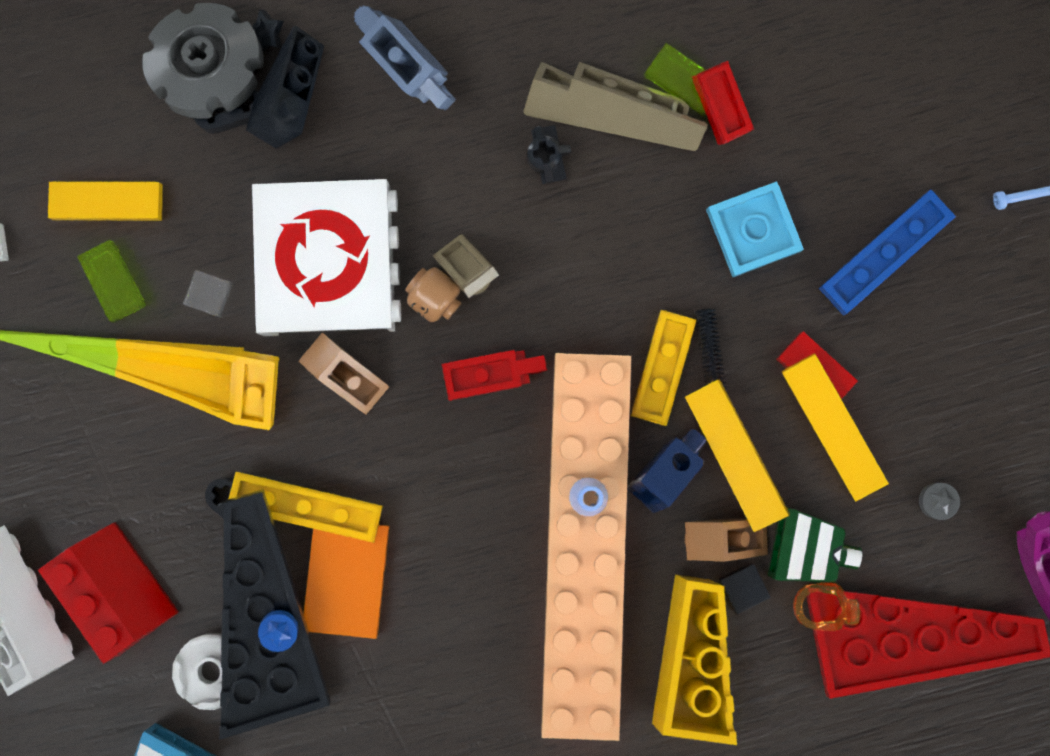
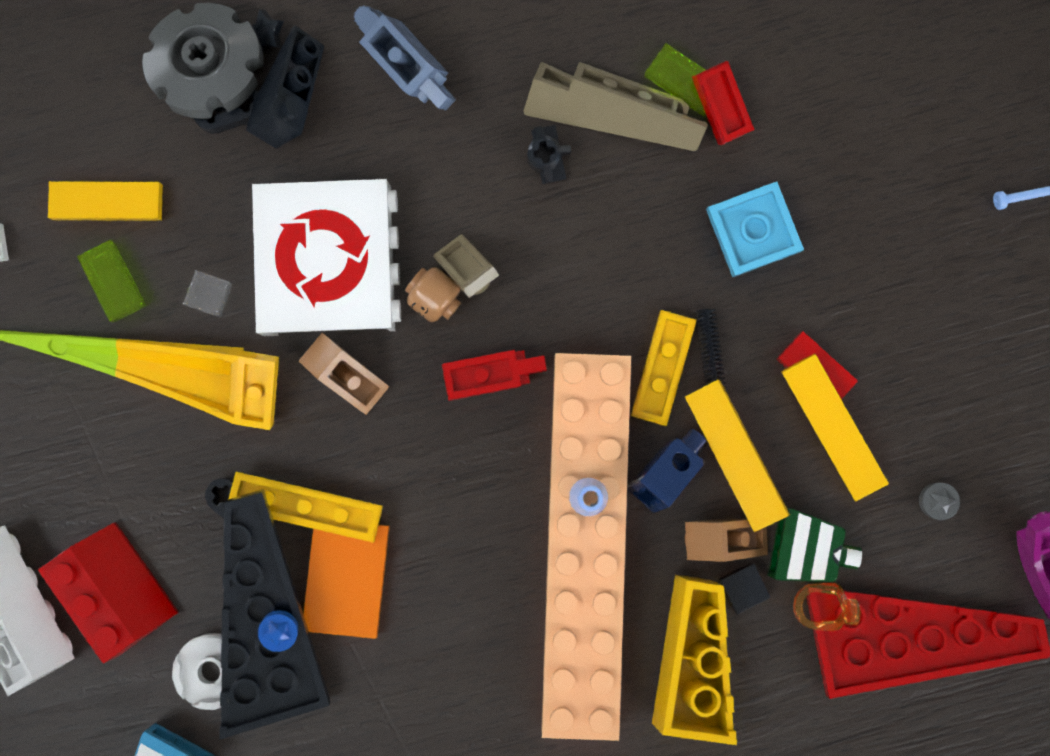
(887, 252): blue plate -> none

